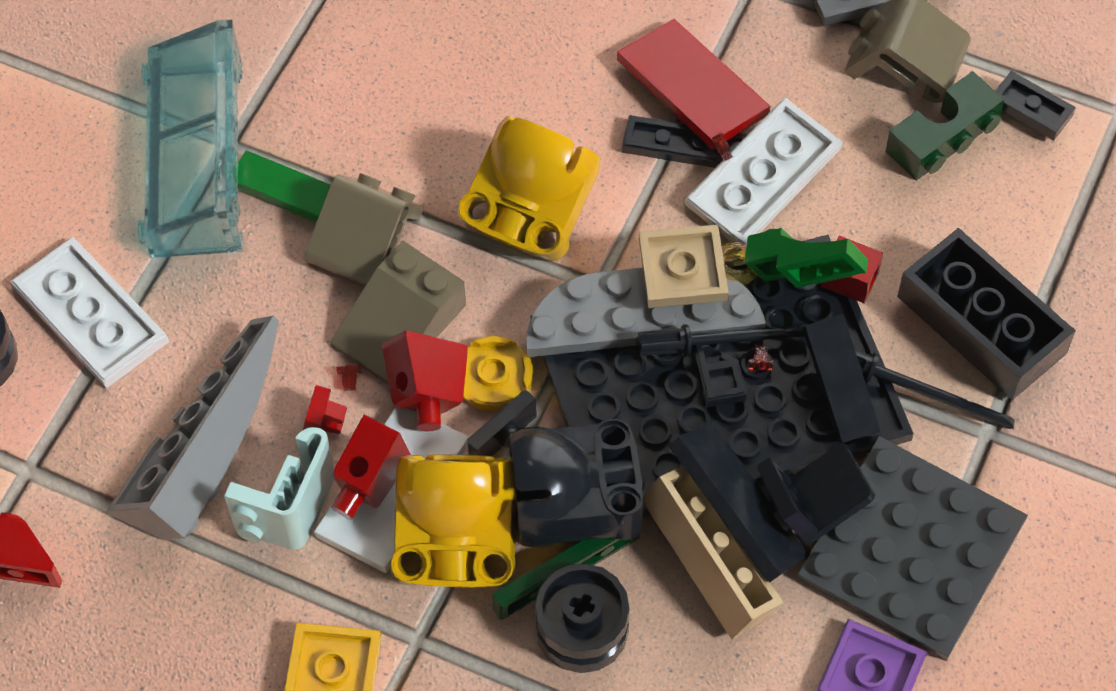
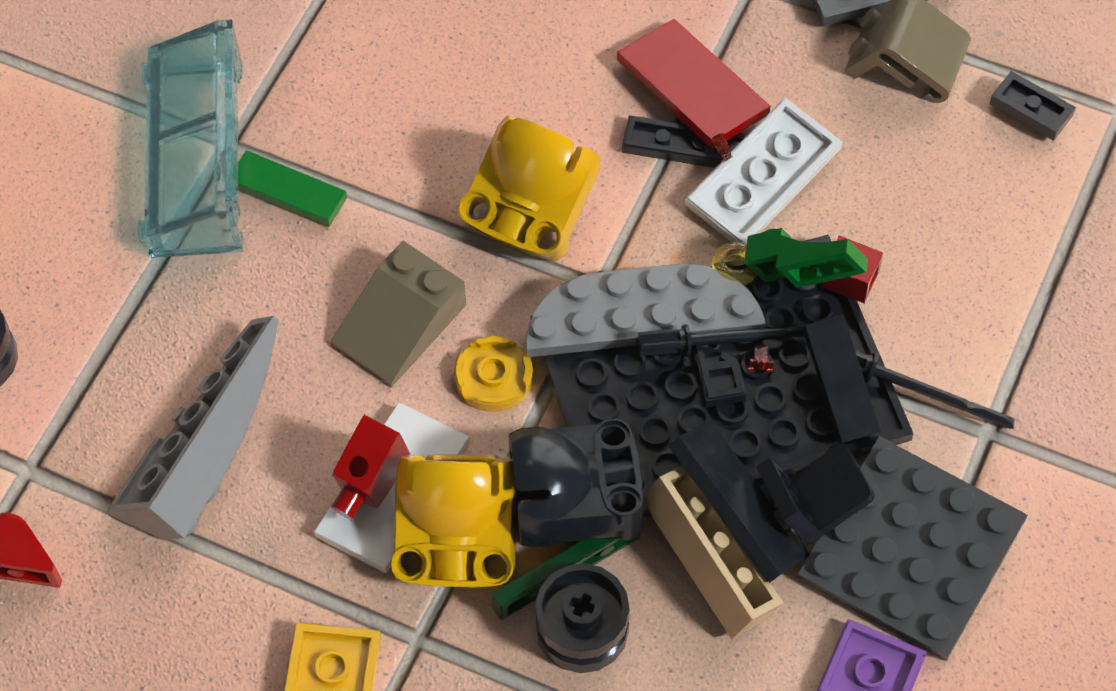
(89, 312): white tile -> none
(295, 500): light aqua piece -> none
(324, 413): red tile -> none
(349, 376): clear red piece -> none
(359, 226): dark tan piece -> none
(425, 375): red torso -> none
(495, 432): black plate -> none
(683, 266): tan plate -> none
(925, 145): dark green arch -> none
(985, 313): black brick -> none

